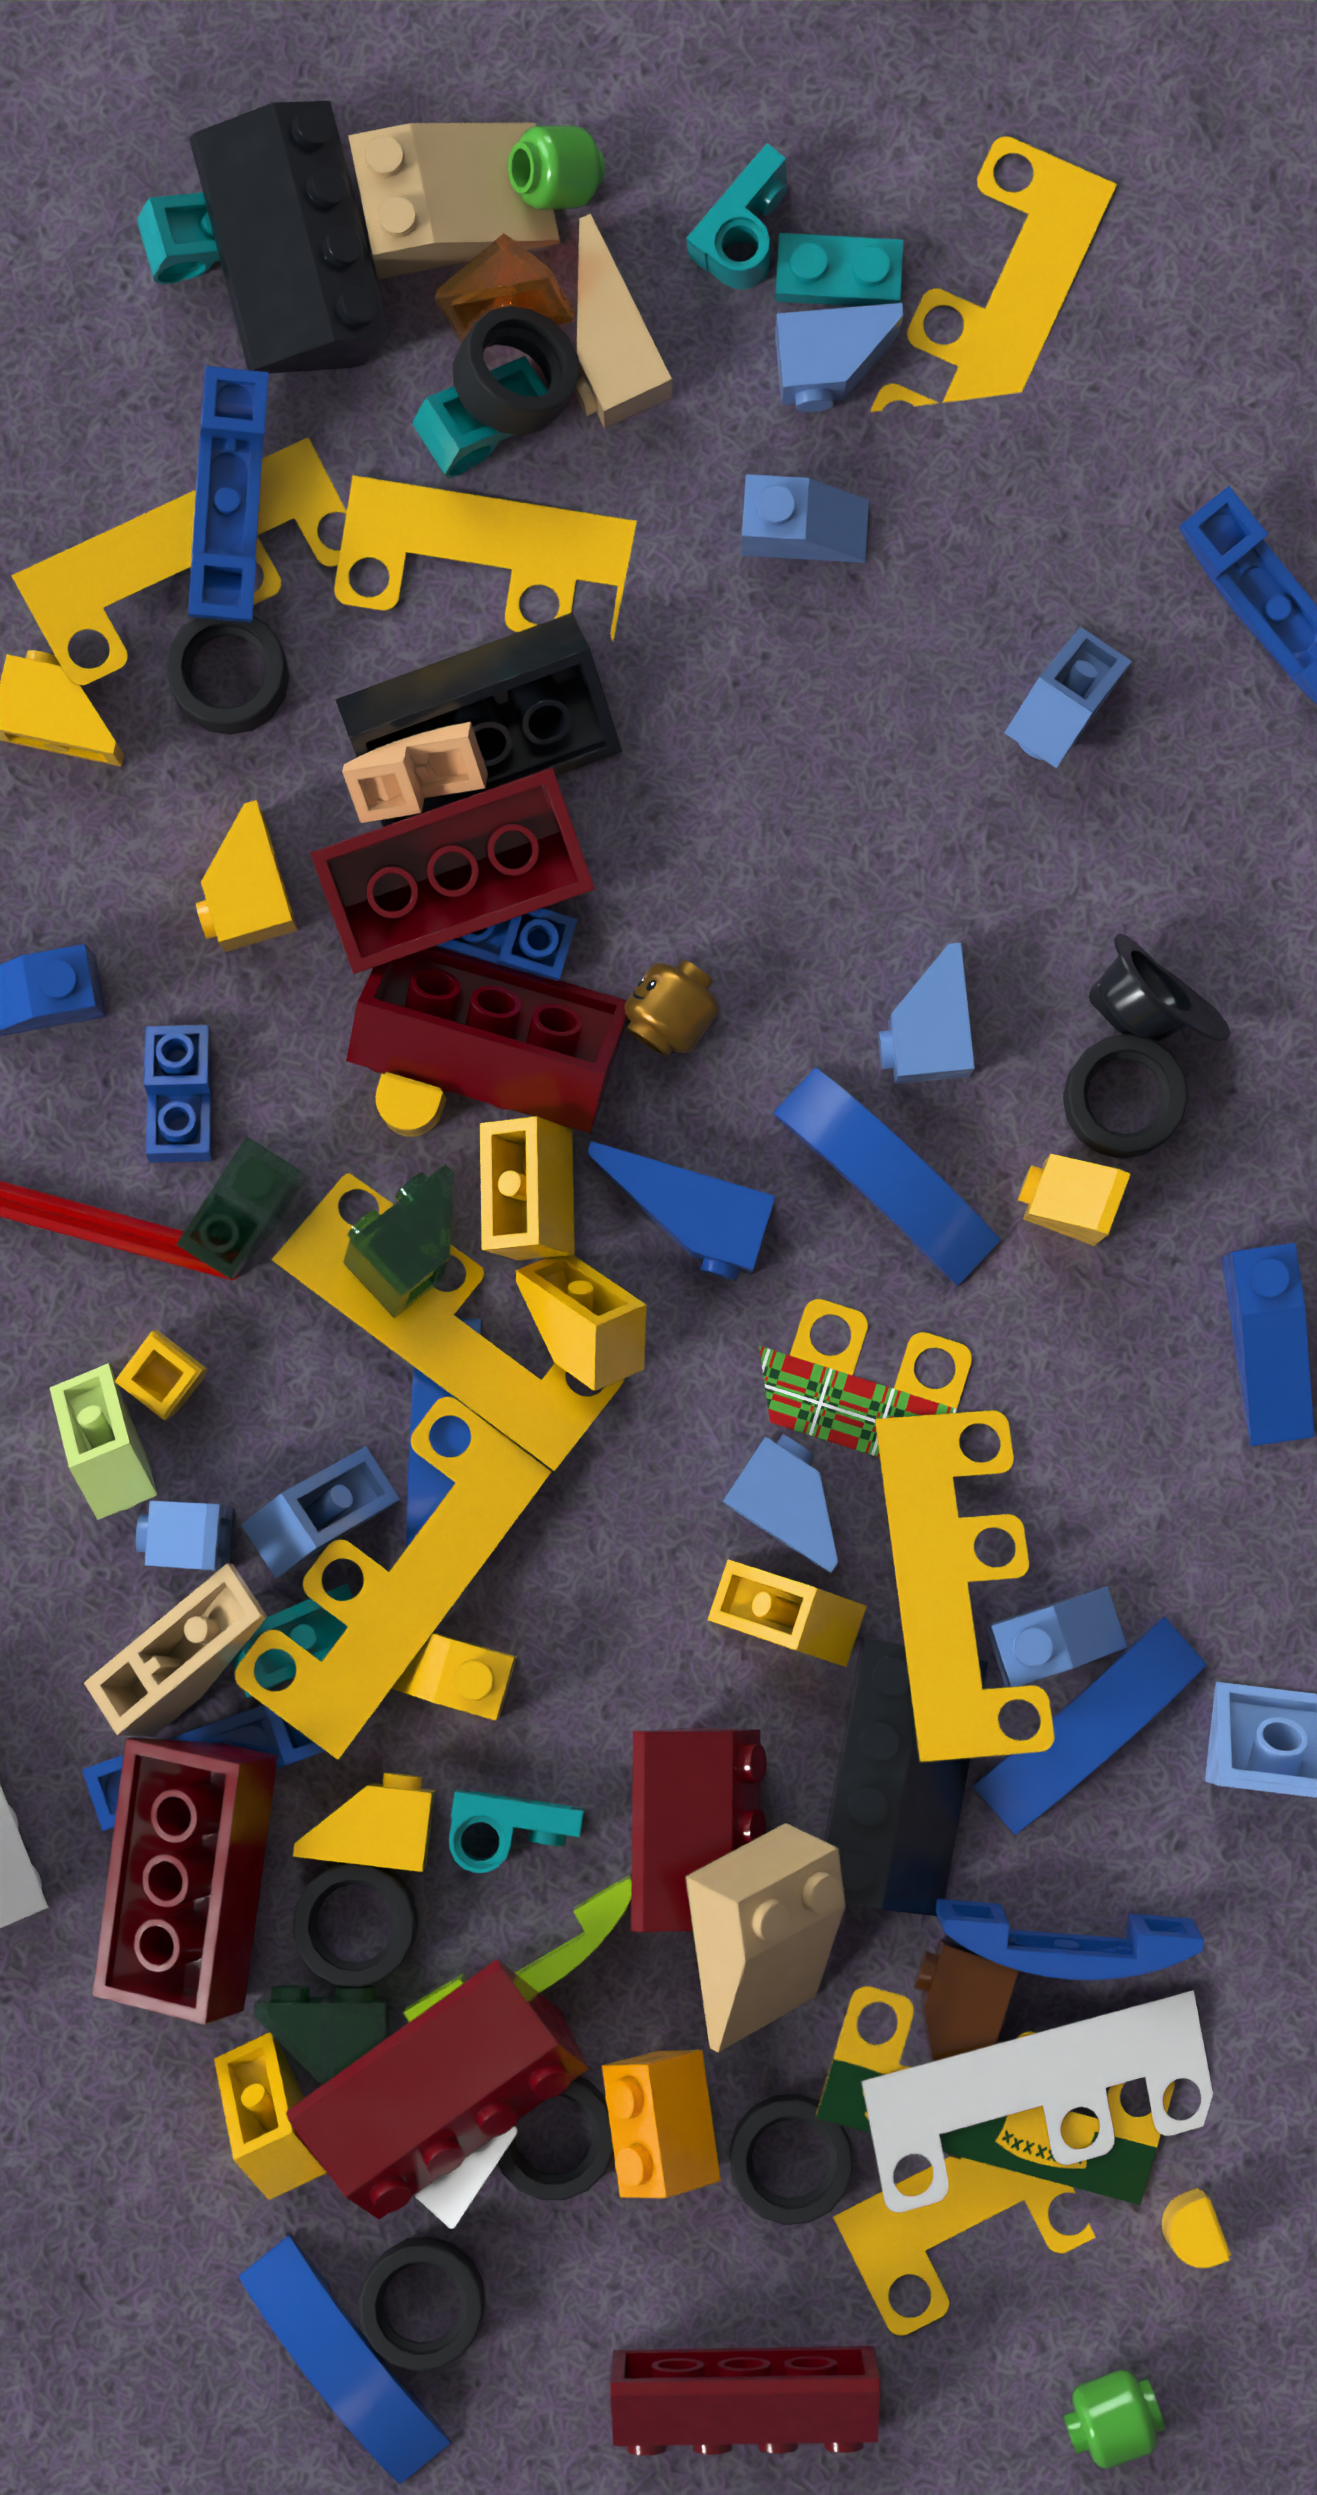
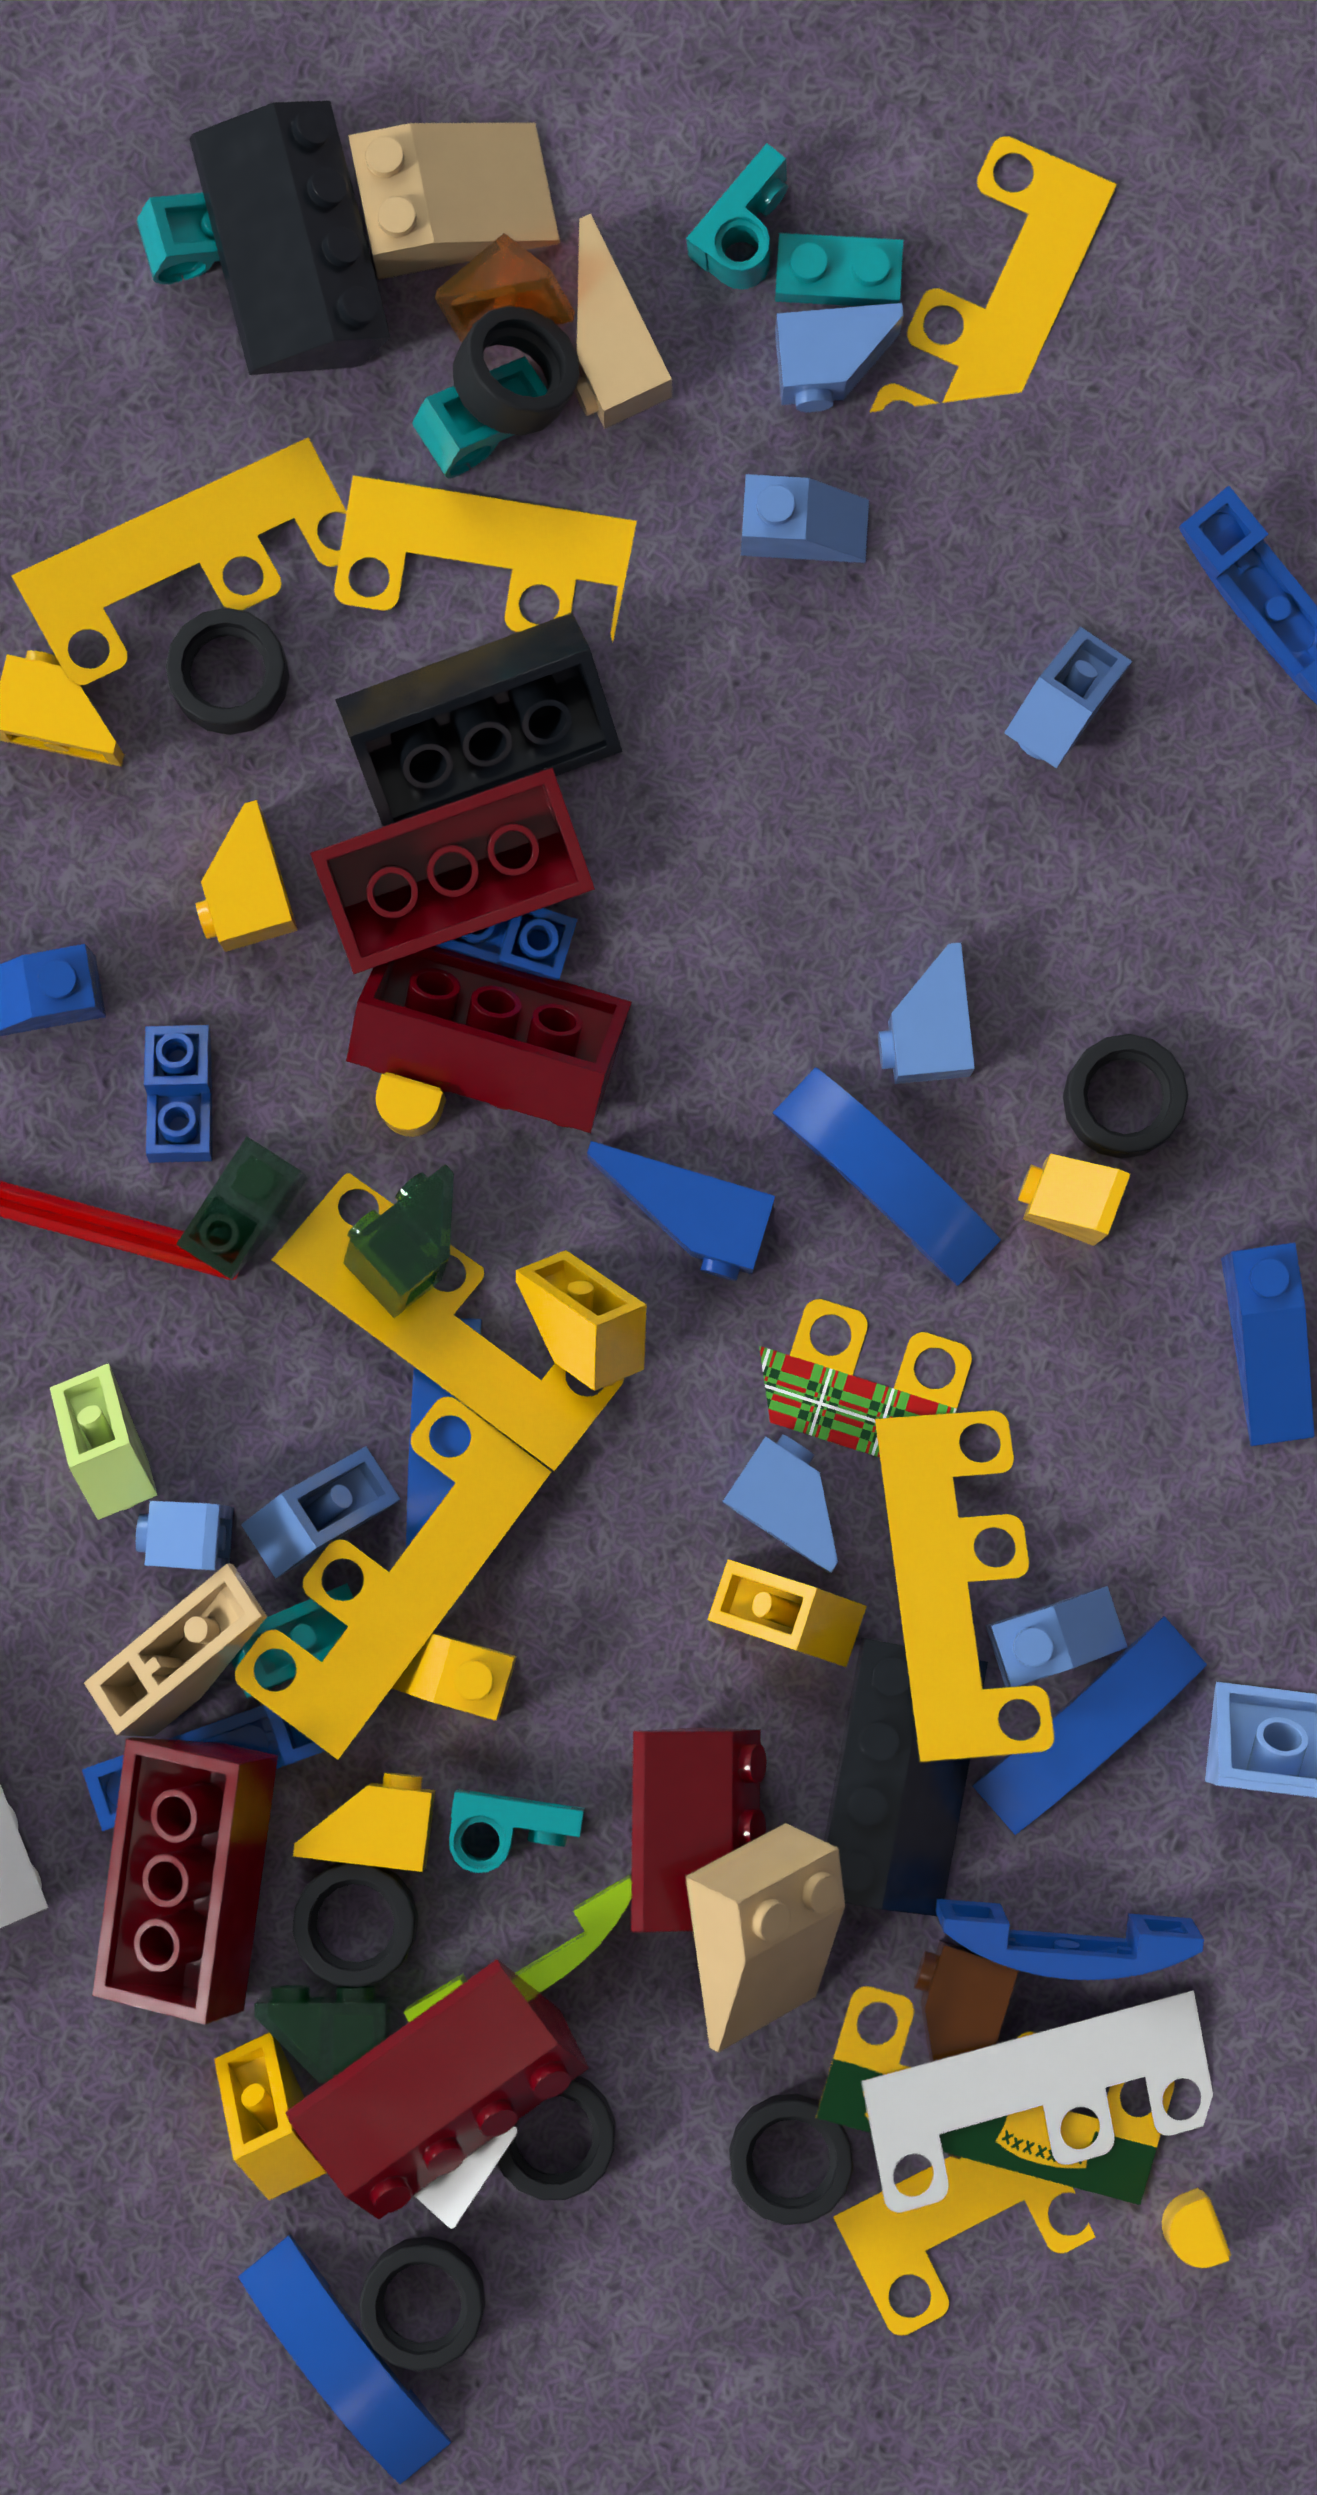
(161, 1375): yellow brick -> none
(227, 494): blue slope -> none
(403, 773): light nougat slope -> none
(527, 1188): yellow brick -> none
(556, 167): bright green head -> none
(661, 2124): light orange brick -> none
(671, 1007): pearl gold head -> none
(745, 2398): dark red slope -> none
(1114, 2419): bright green head -> none
(1149, 1000): black piece -> none

